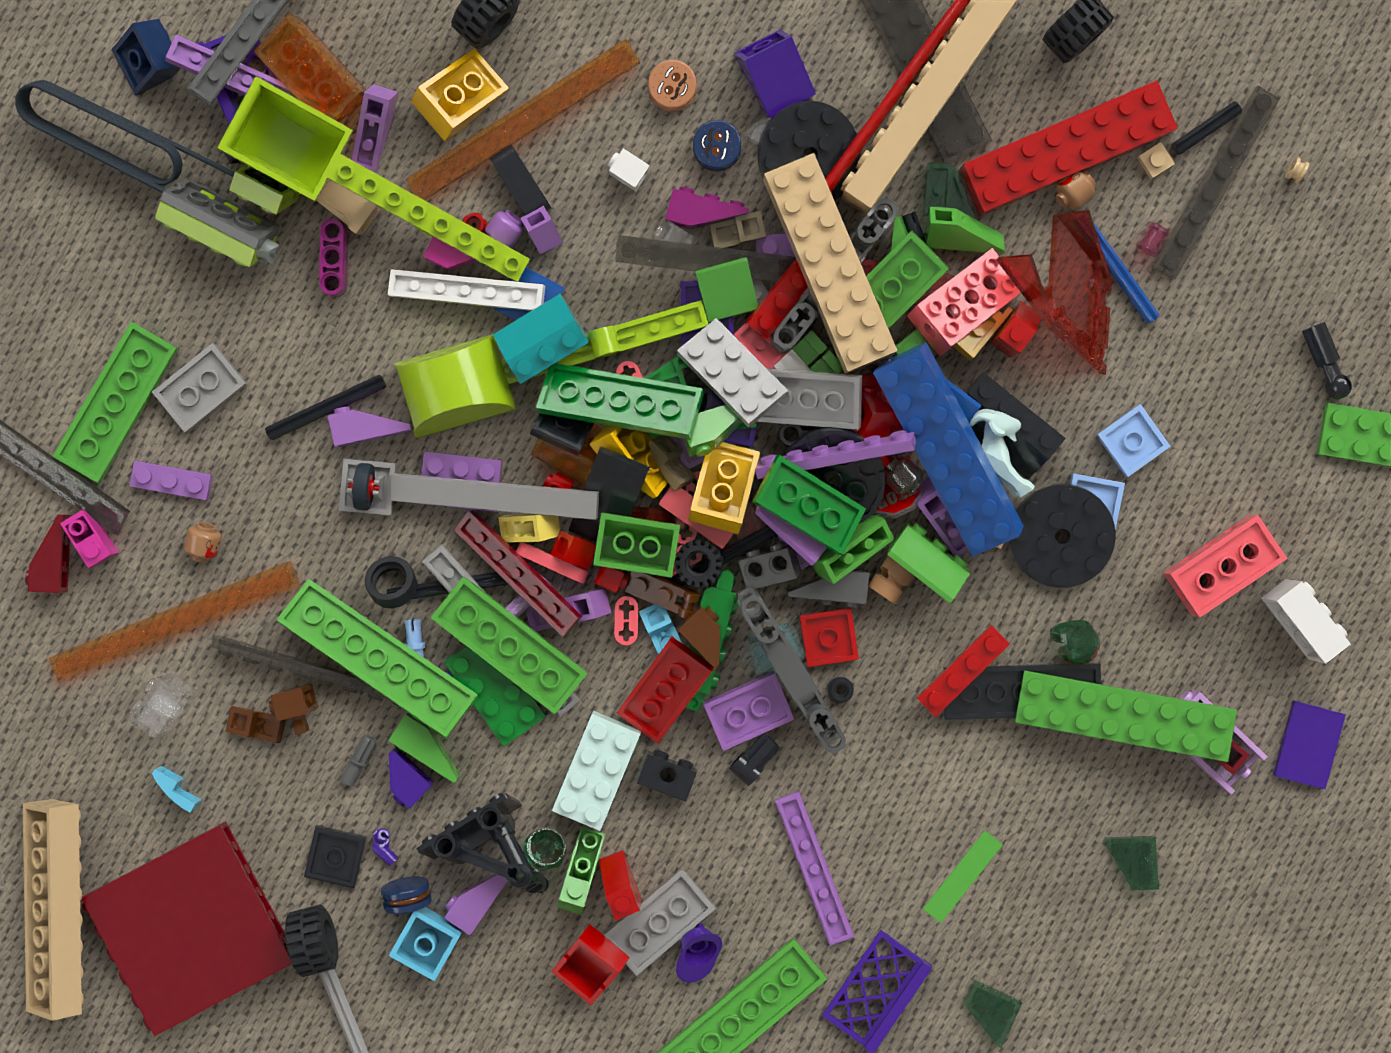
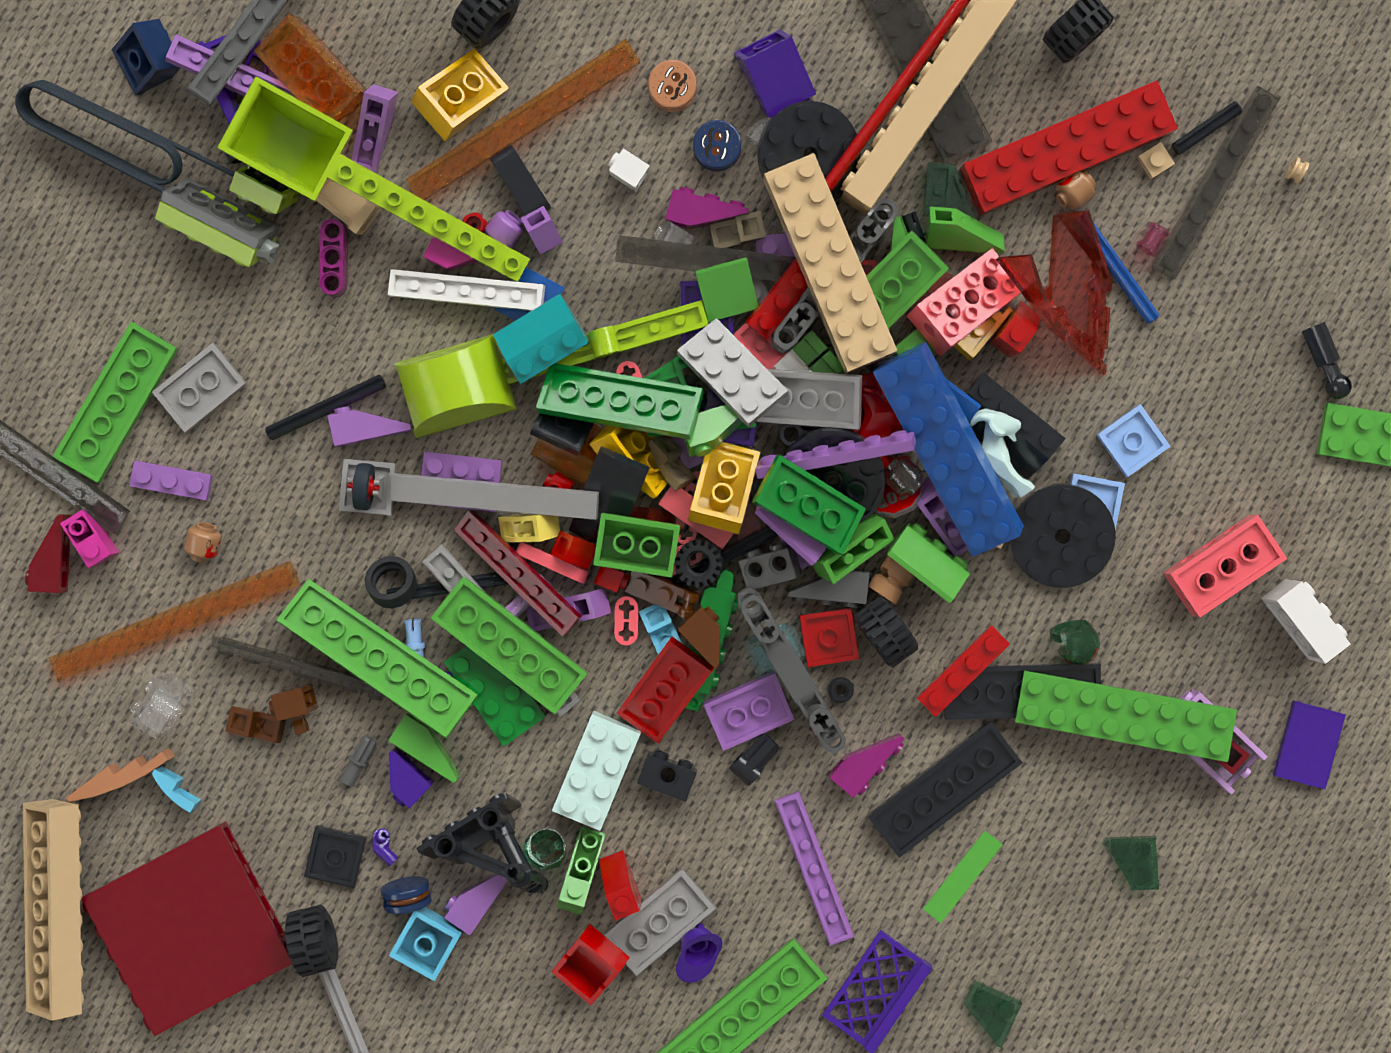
(114, 777): none -> nougat slope
(859, 766): none -> magenta slope
(886, 632): none -> black tyre
(944, 789): none -> black plate

